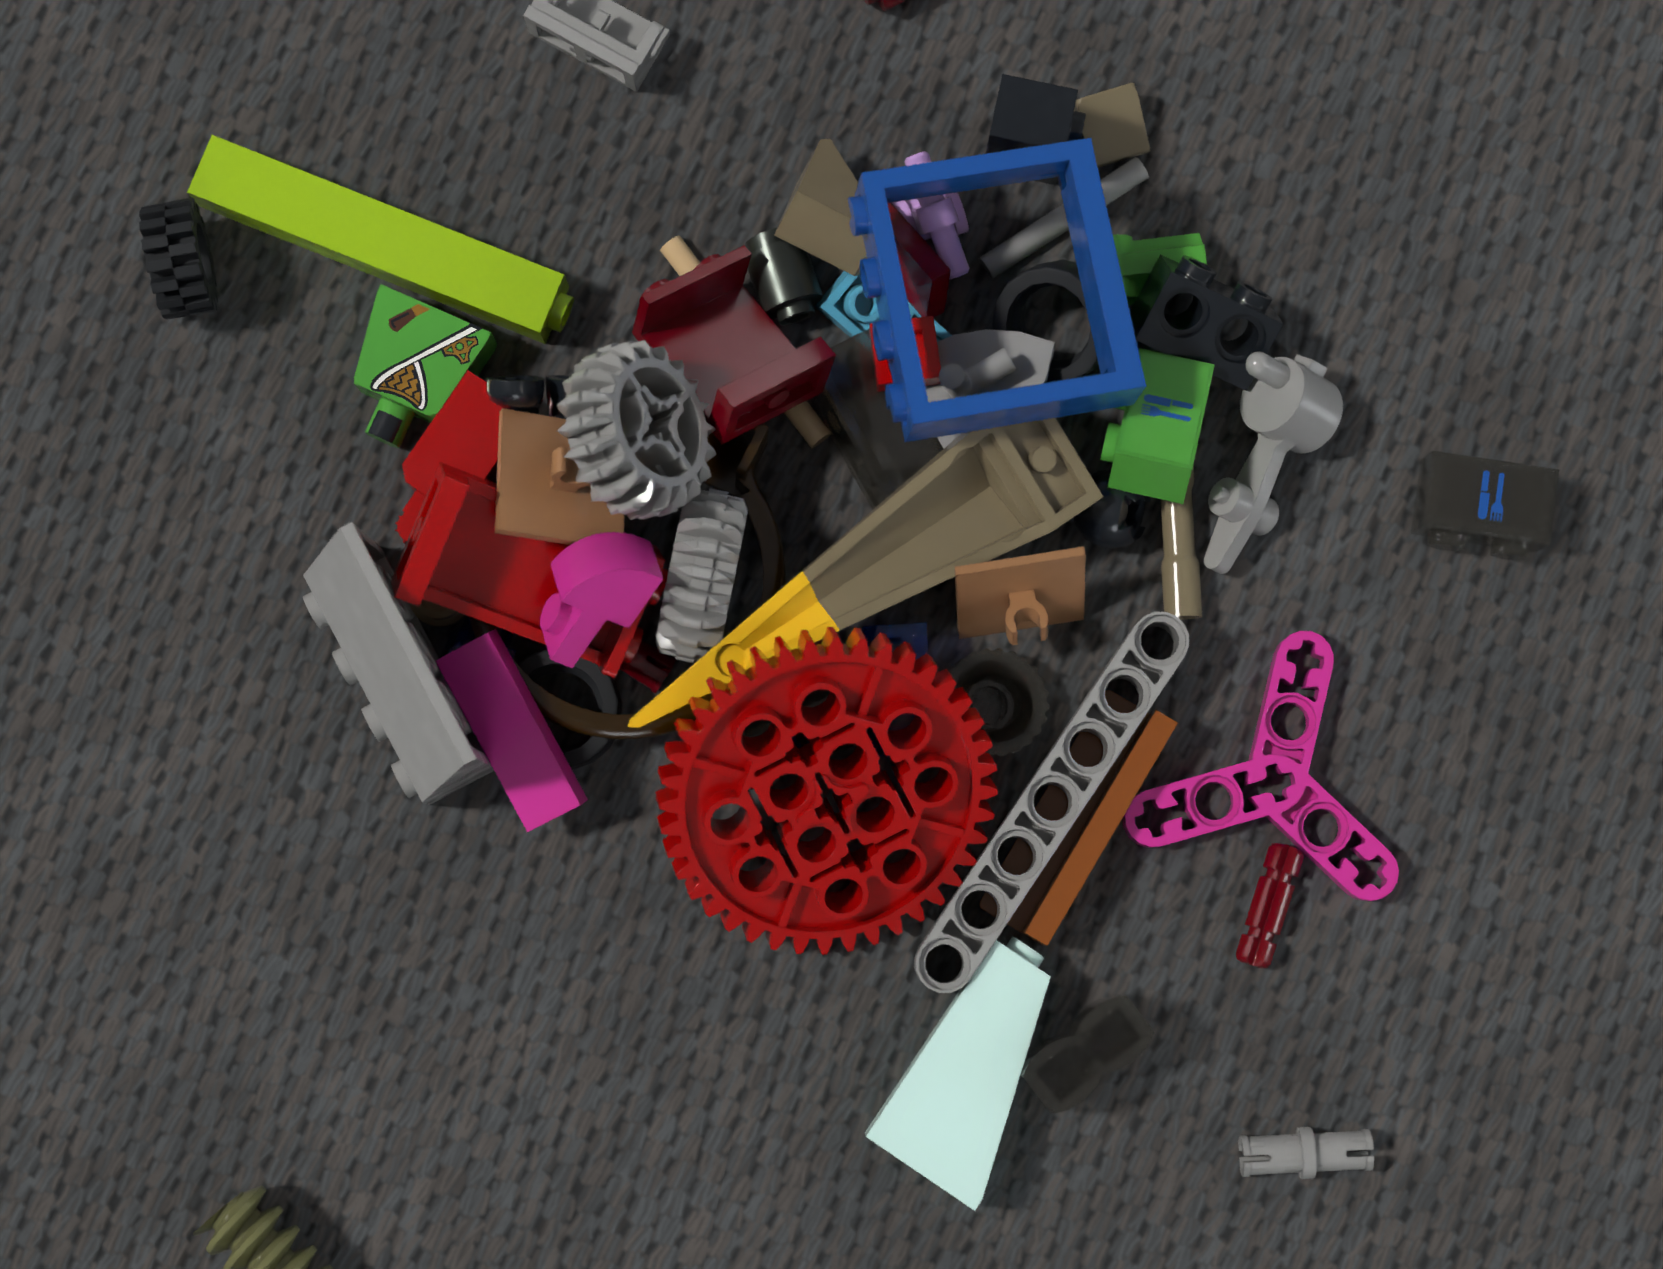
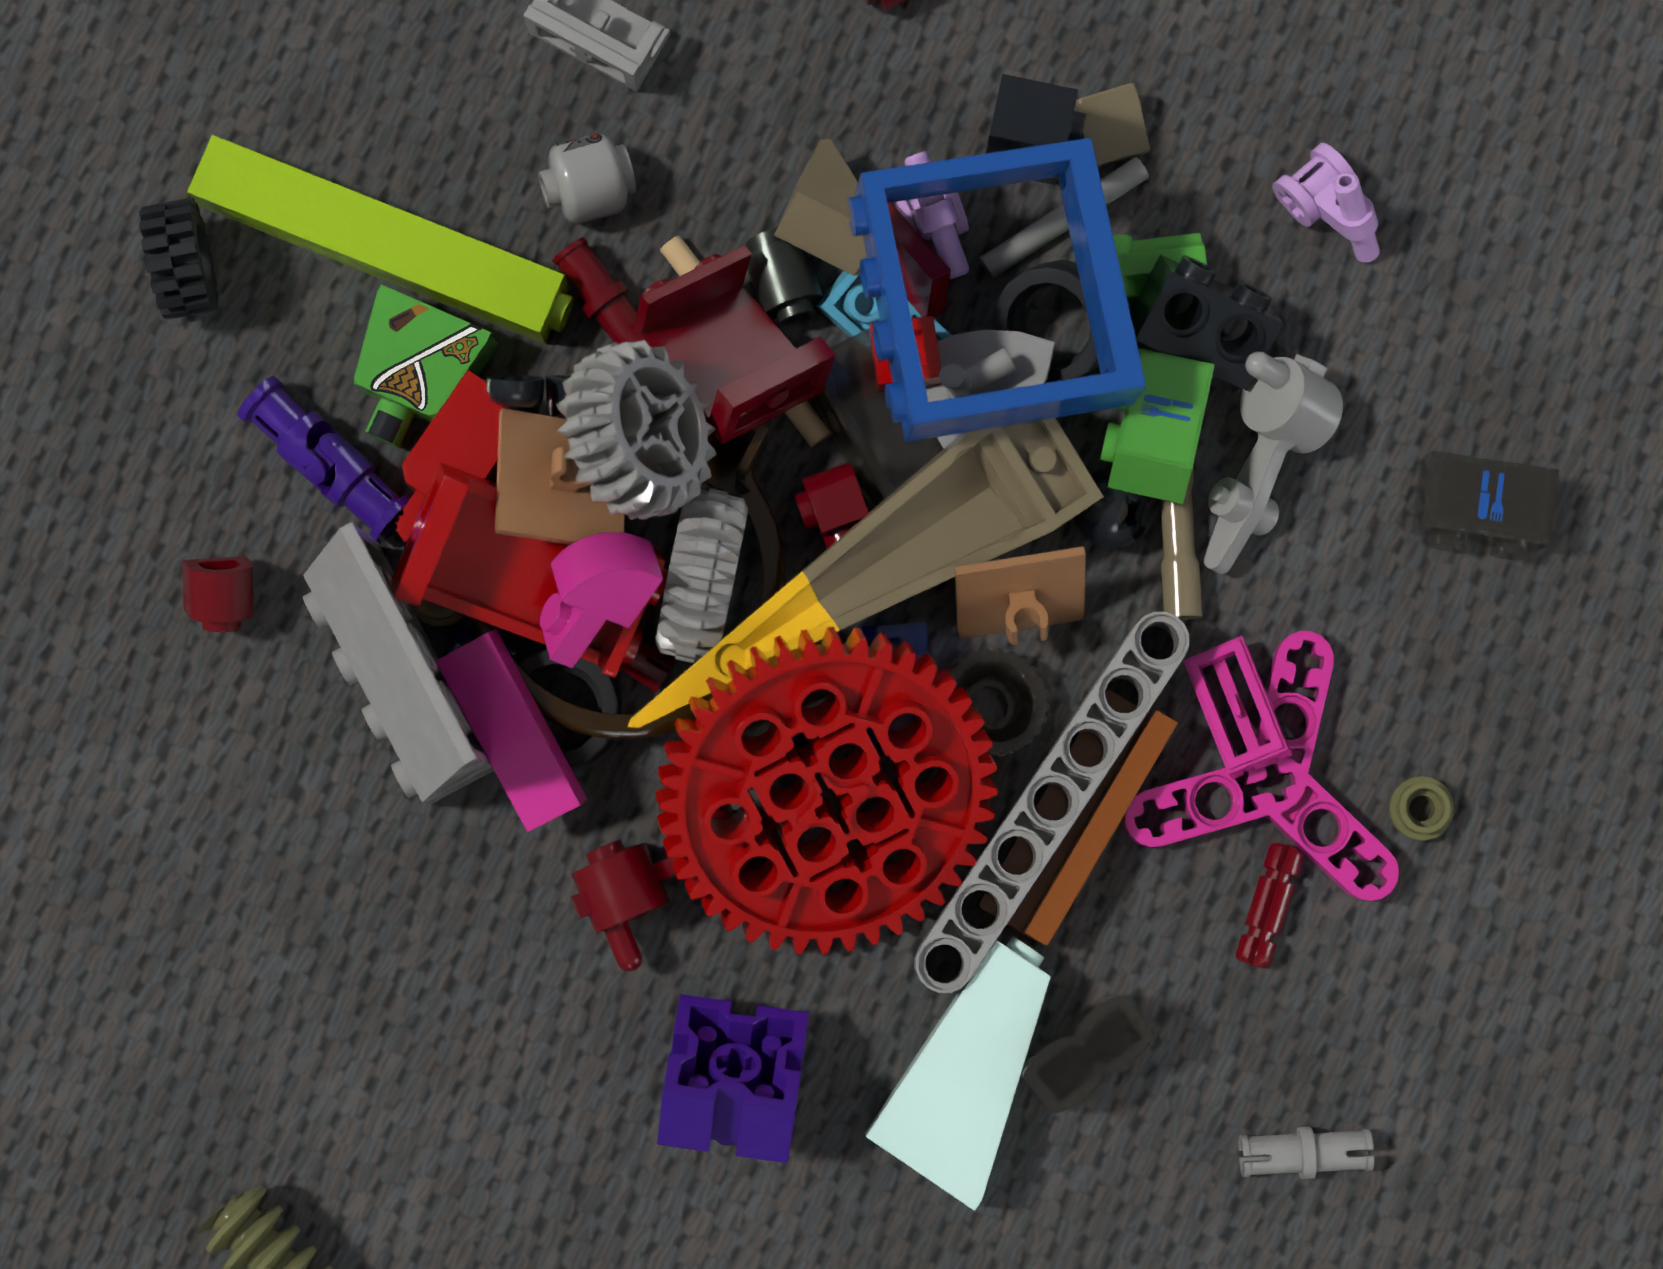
(218, 592): none -> dark red plate
(332, 466): none -> dark purple piece
(588, 178): none -> light grey head
(598, 290): none -> dark red pin
(625, 886): none -> dark red piece
(732, 1078): none -> dark purple brick
(832, 502): none -> dark red plate
(1257, 755): none -> dark pink tile
(1332, 192): none -> lavender piece
(1441, 808): none -> olive plate

